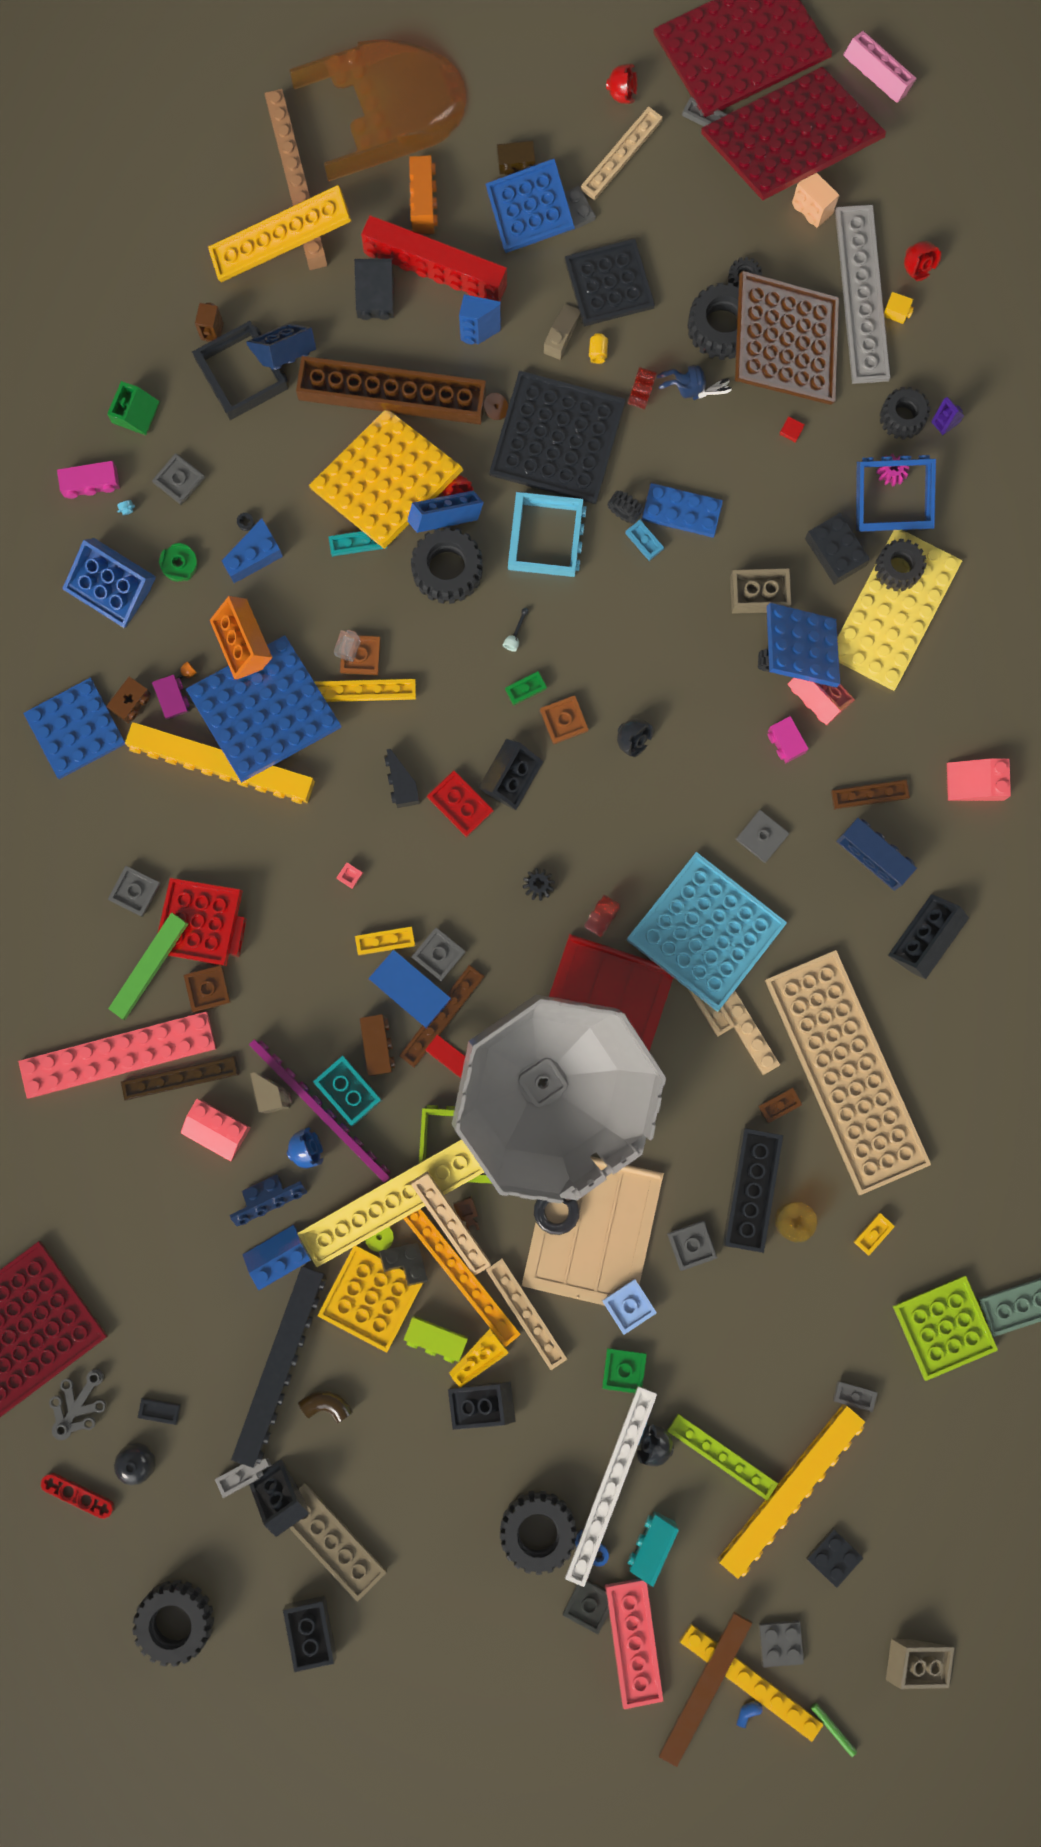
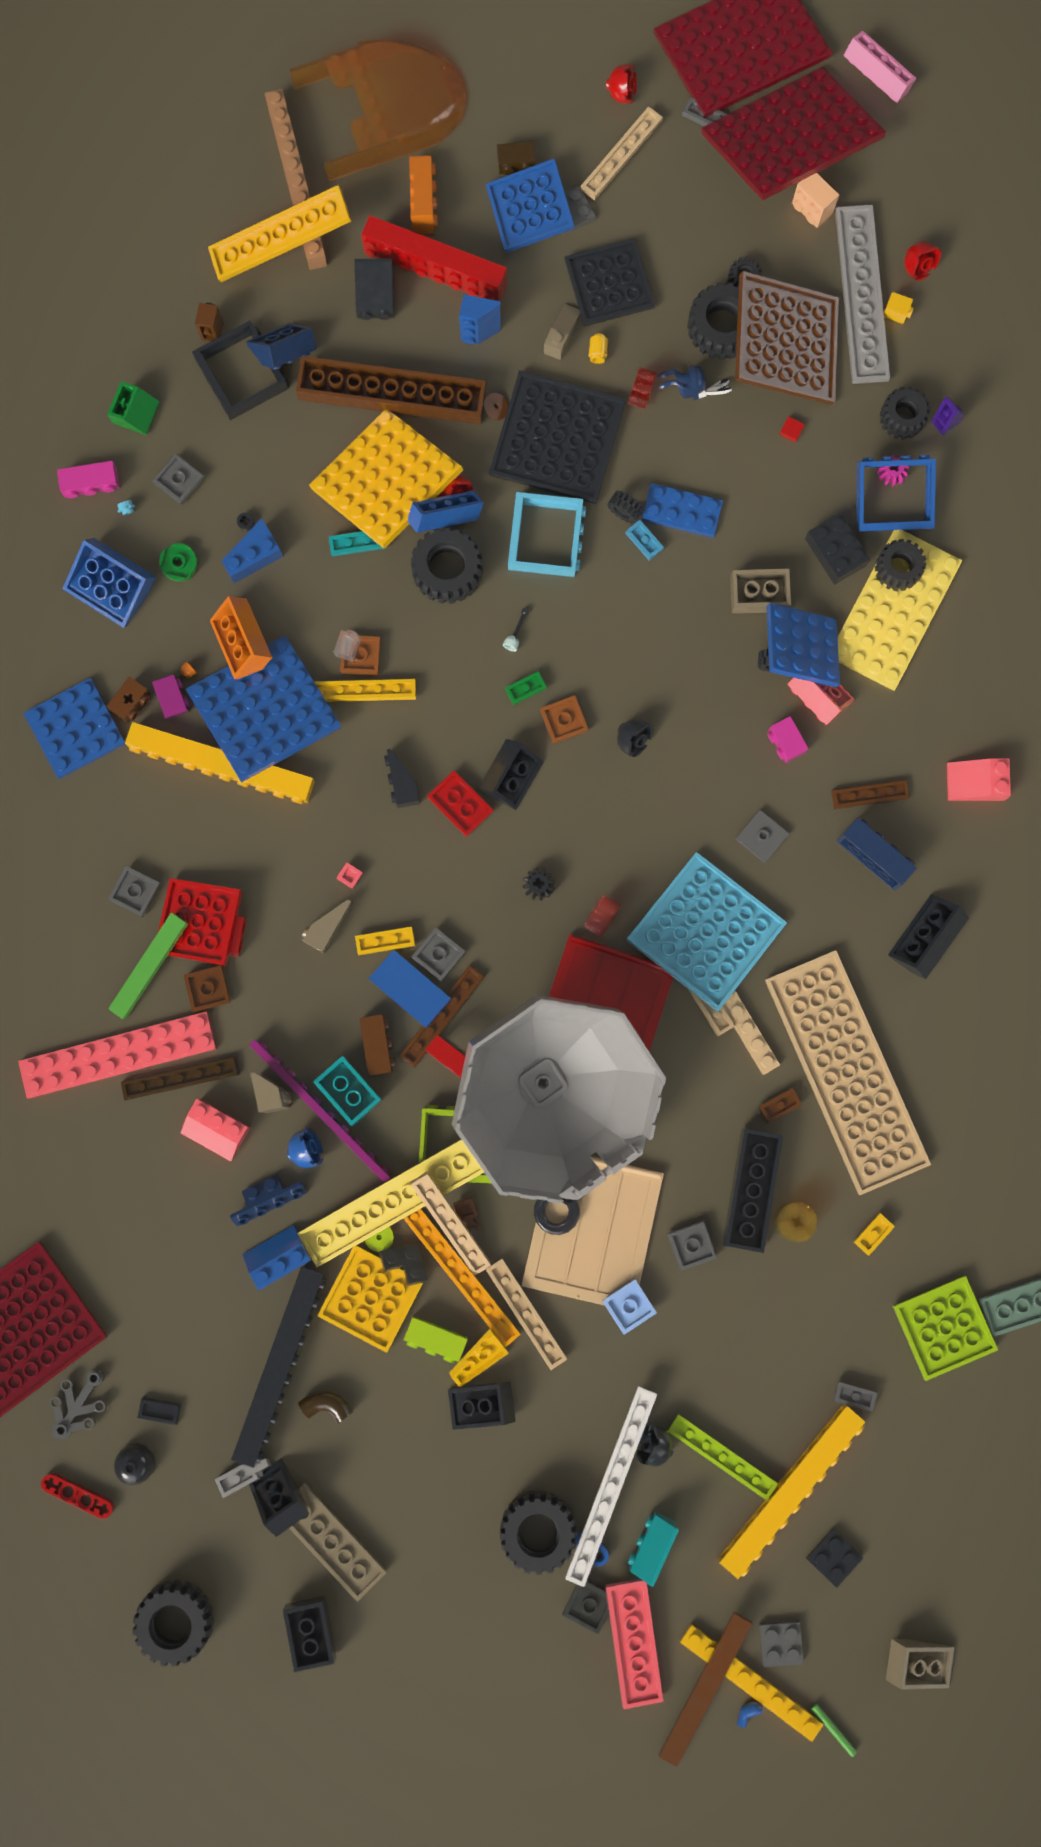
(324, 929): none -> dark tan slope
(623, 1370): green plate -> none

